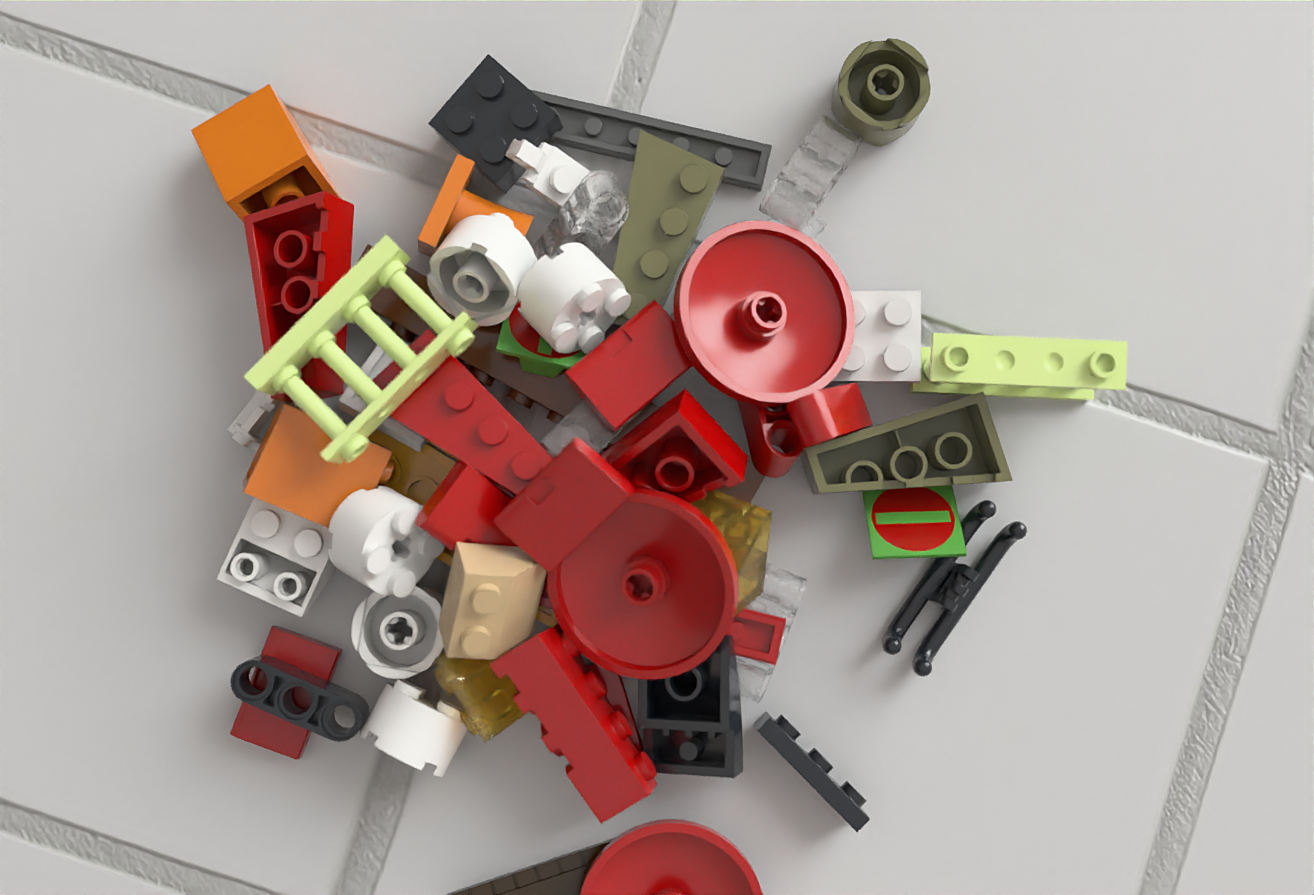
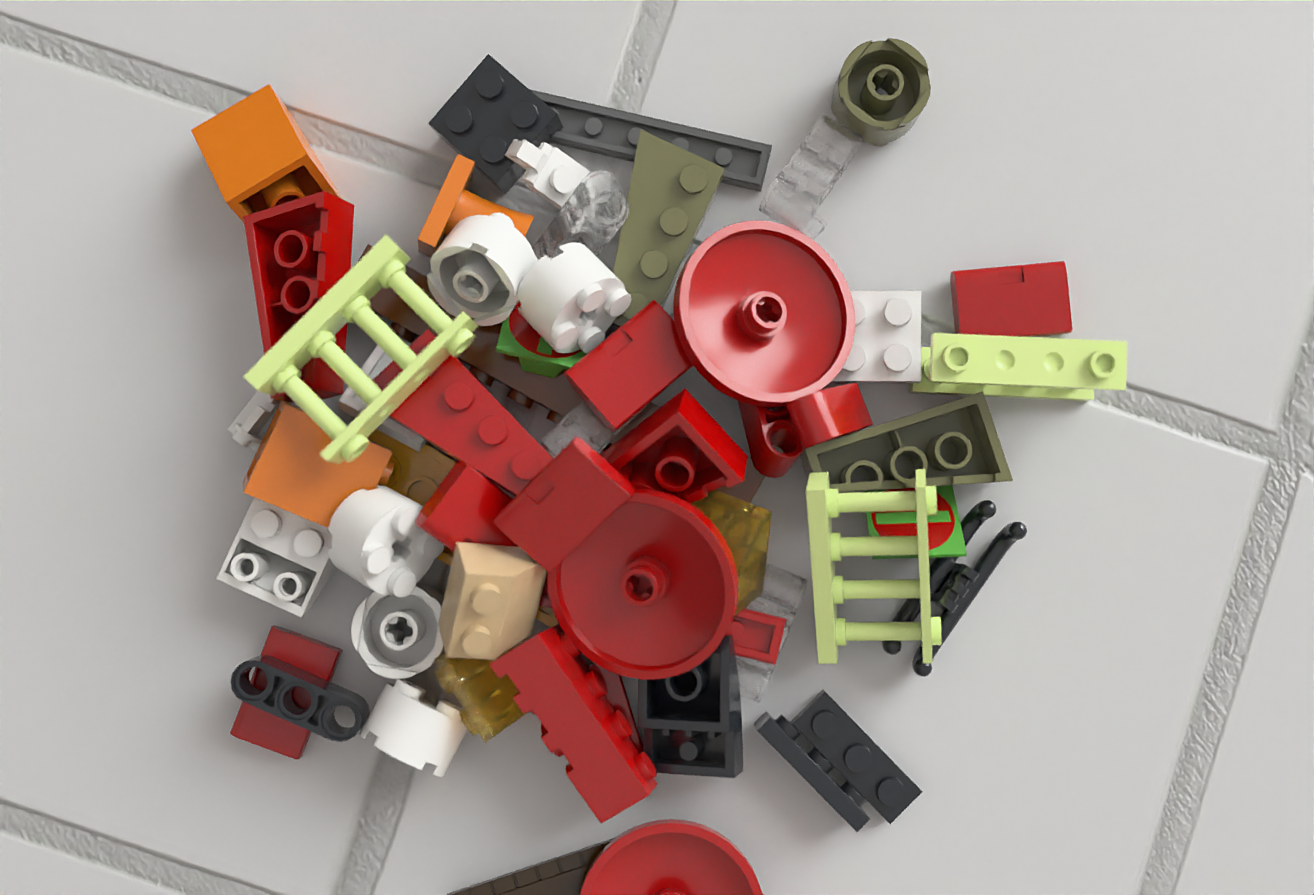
(830, 547): none -> yellowish green fence
(856, 756): none -> black plate
(1012, 300): none -> red piece

